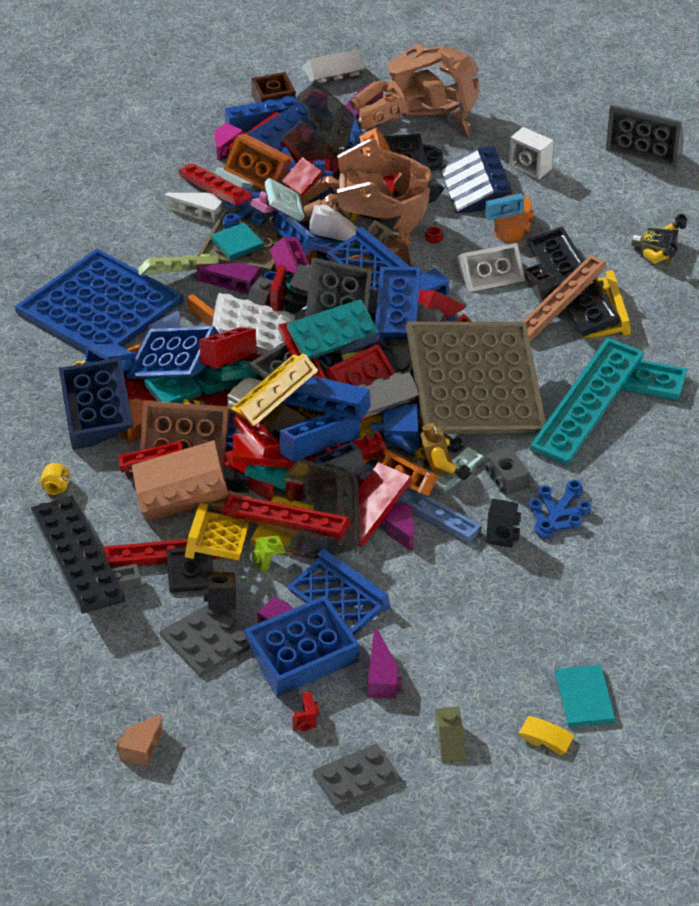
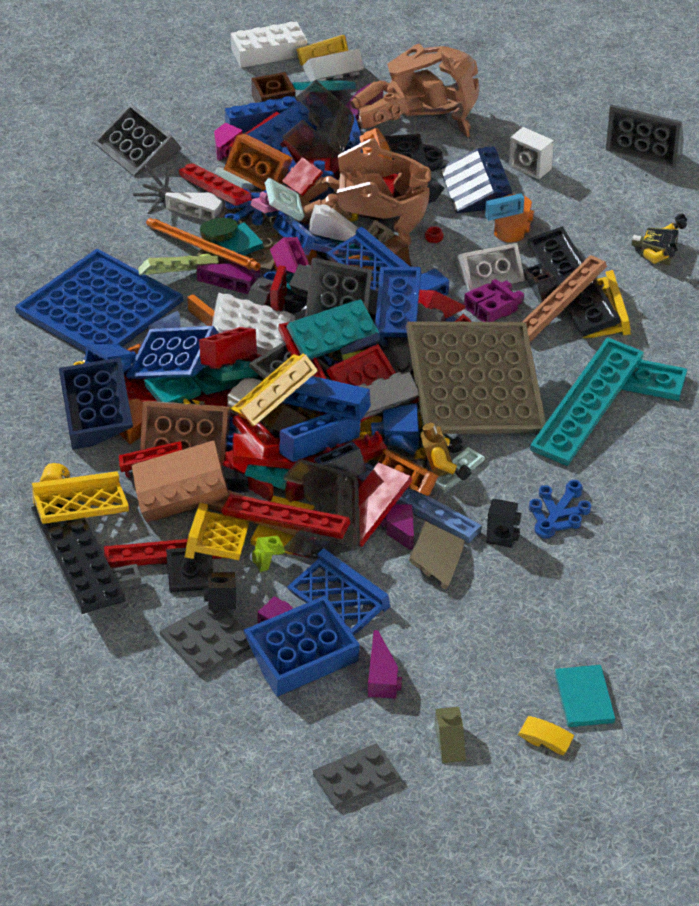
(82, 488): none -> yellow fence
(137, 141): none -> dark grey slope
(140, 741): nougat slope -> none
(160, 190): none -> dark grey plant
(208, 246): none -> orange piece
(219, 229): none -> dark green tile
(267, 44): none -> white brick
(307, 719): red bracket -> none
(322, 48): none -> yellow plate
(329, 85): none -> teal tile
(437, 553): none -> dark tan slope
(493, 301): none -> magenta hips
(507, 470): dark grey brick -> none

